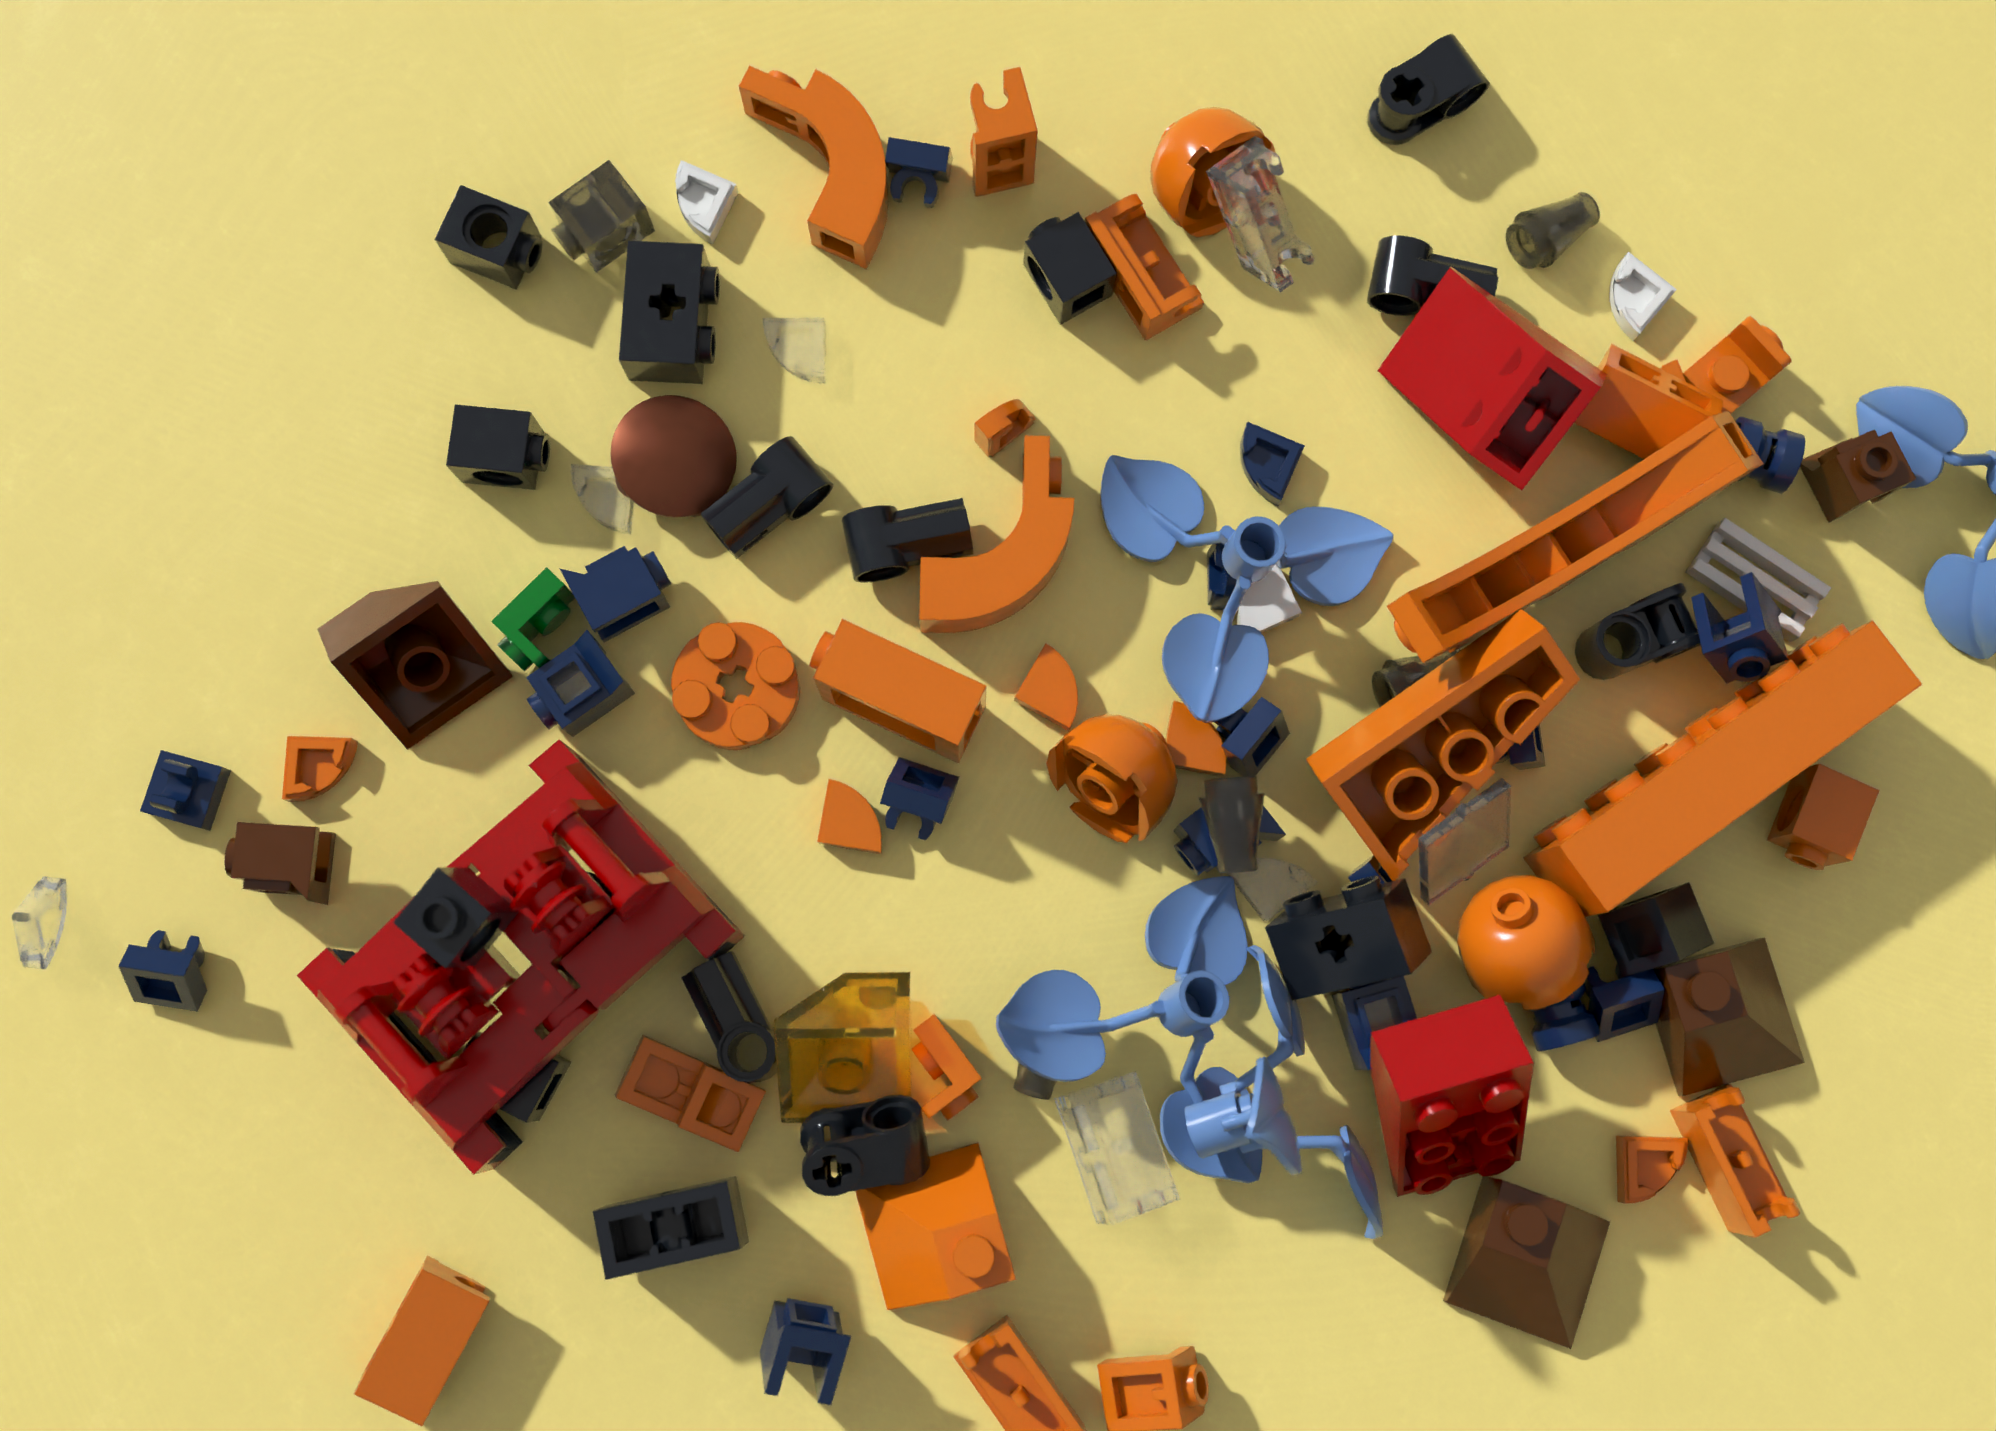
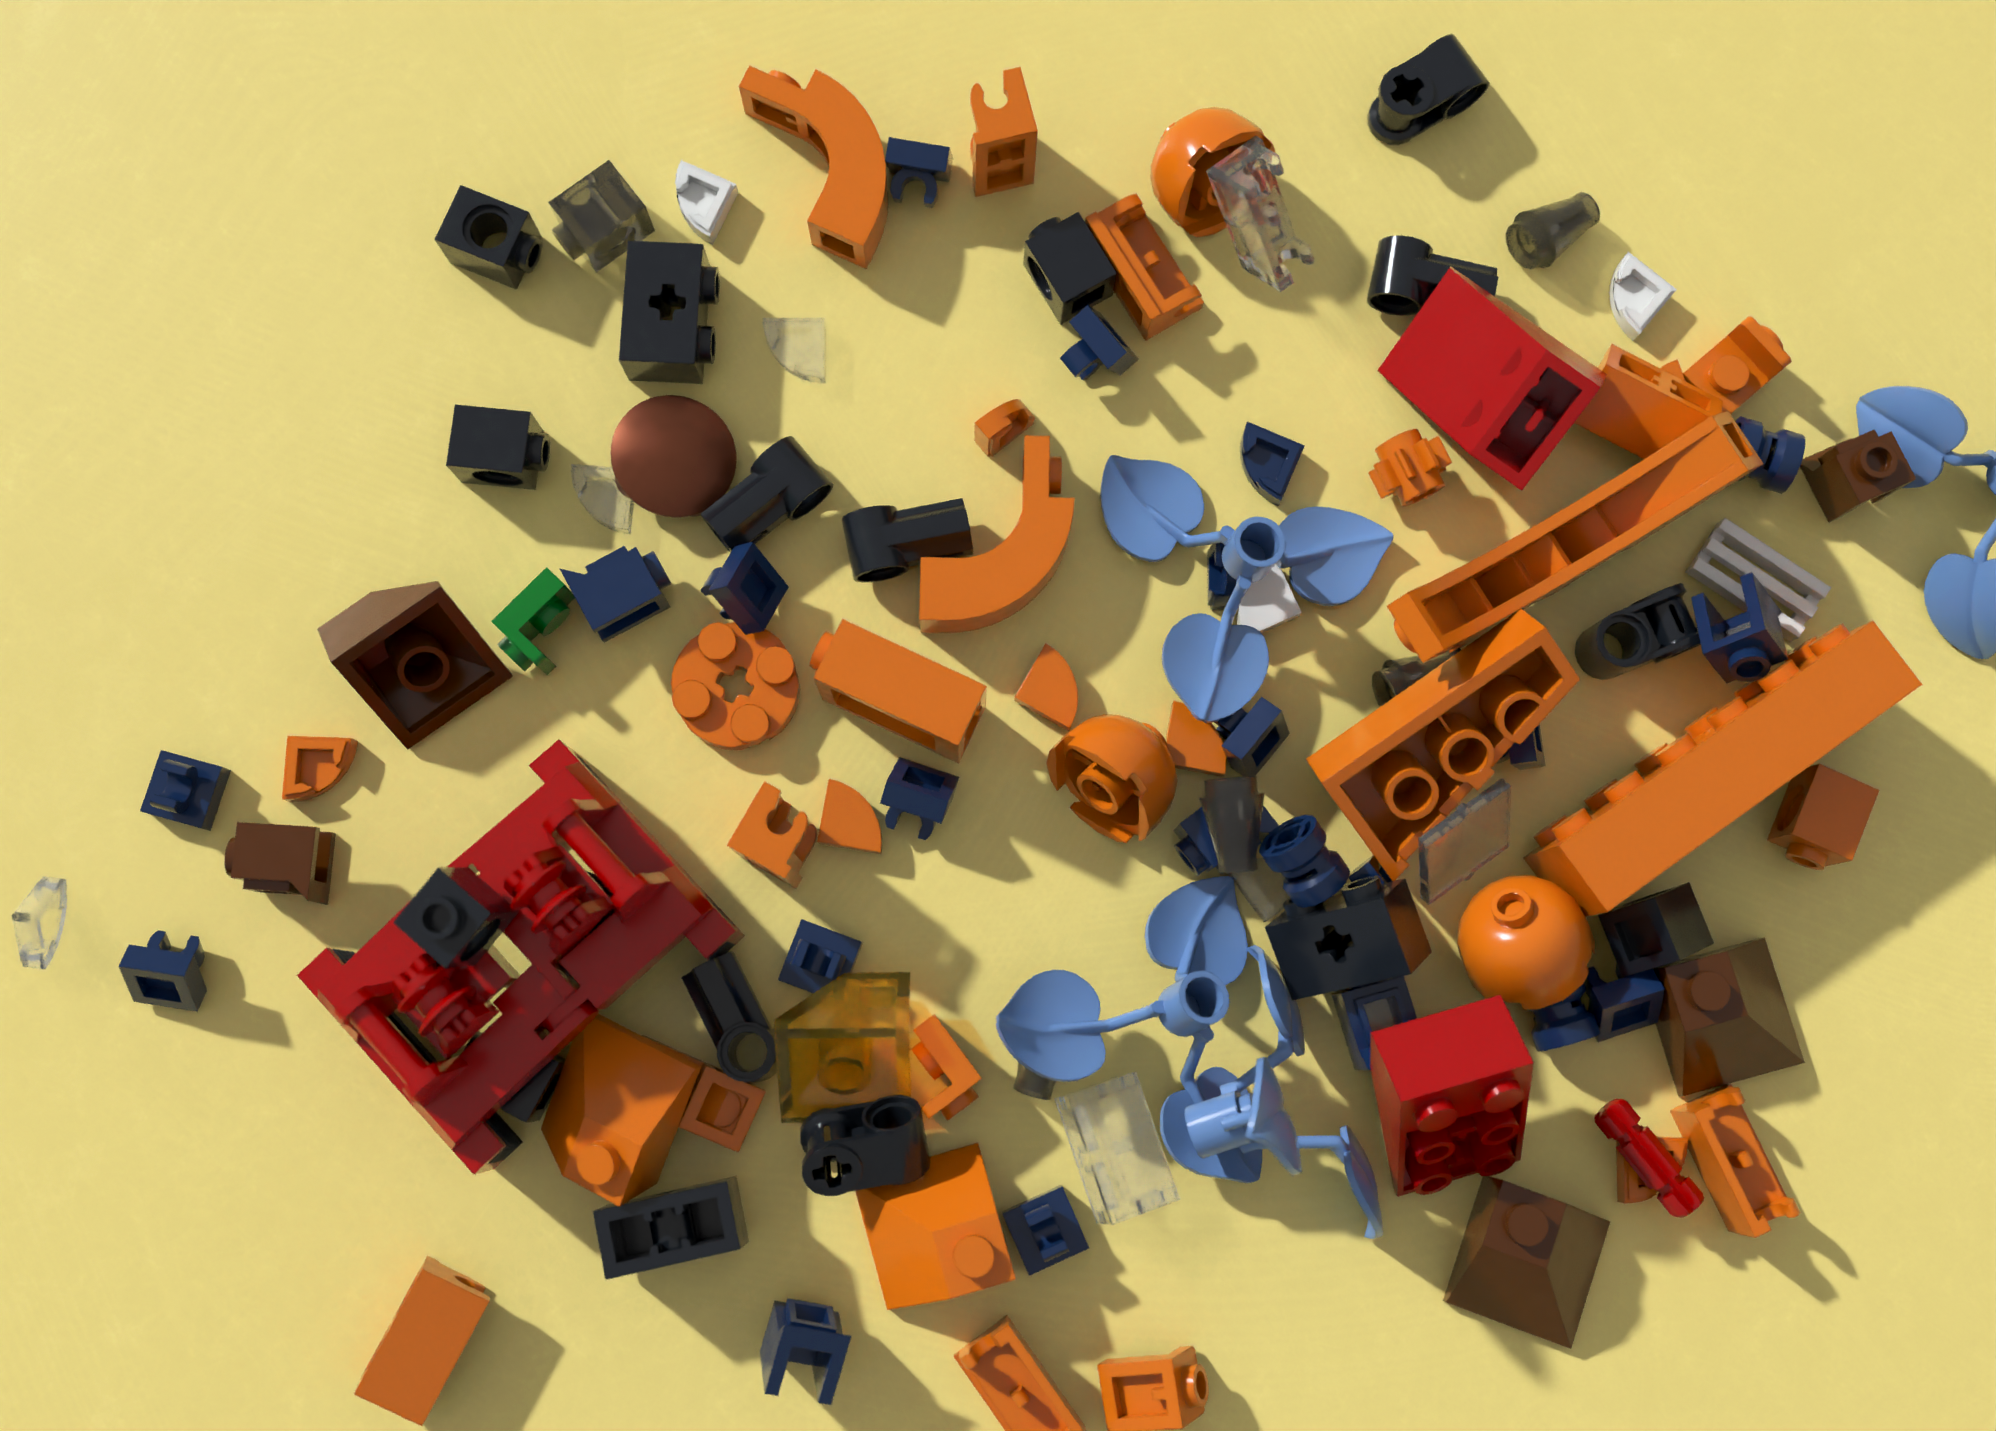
(577, 687): dark blue window -> none
(616, 1110): none -> orange slope
(746, 588): none -> dark blue tile
(770, 840): none -> orange hinge
(818, 957): none -> dark blue tile
(1045, 1230): none -> dark blue tile
(1098, 346): none -> dark blue tile
(1305, 862): none -> dark blue wheel
(1410, 467): none -> orange gear
(1649, 1158): none -> red axle

